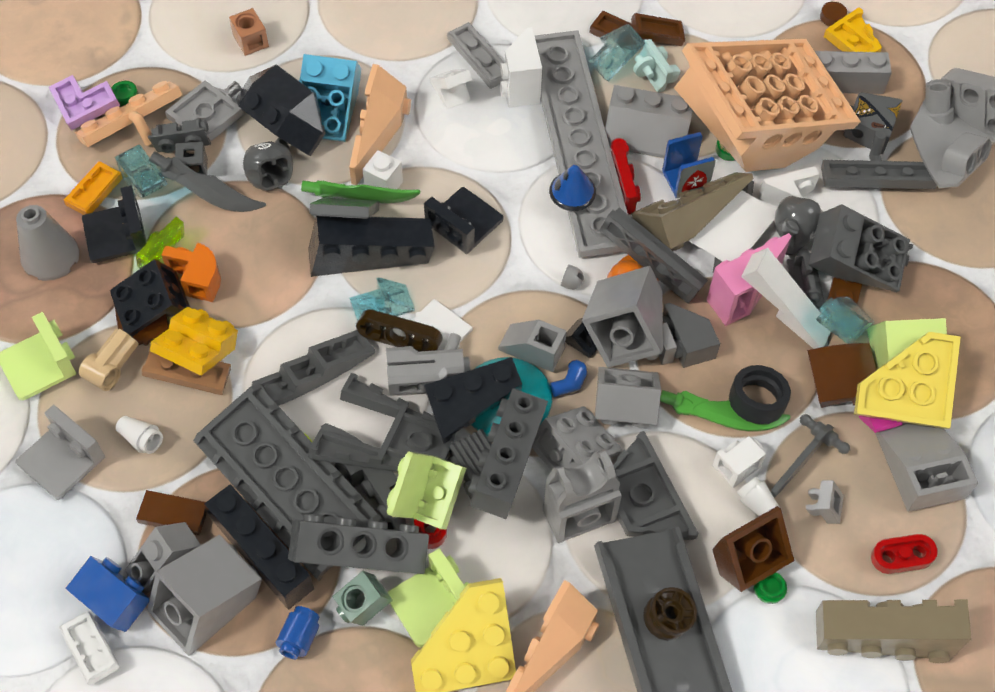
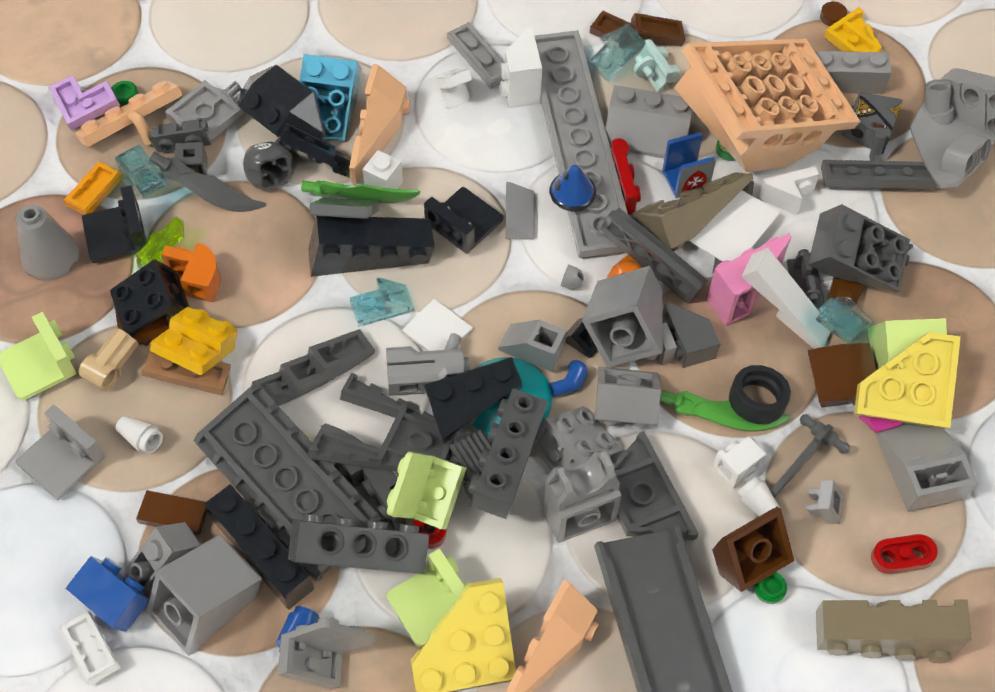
(249, 31): nougat brick -> none
(315, 148): none -> black hinge
(316, 650): none -> light grey bracket
(372, 325): dark brown beam -> none
(375, 599): sand green brick -> none
(519, 212): none -> light grey slope
(681, 609): dark brown wheel -> none
(799, 219): dark grey piece -> none

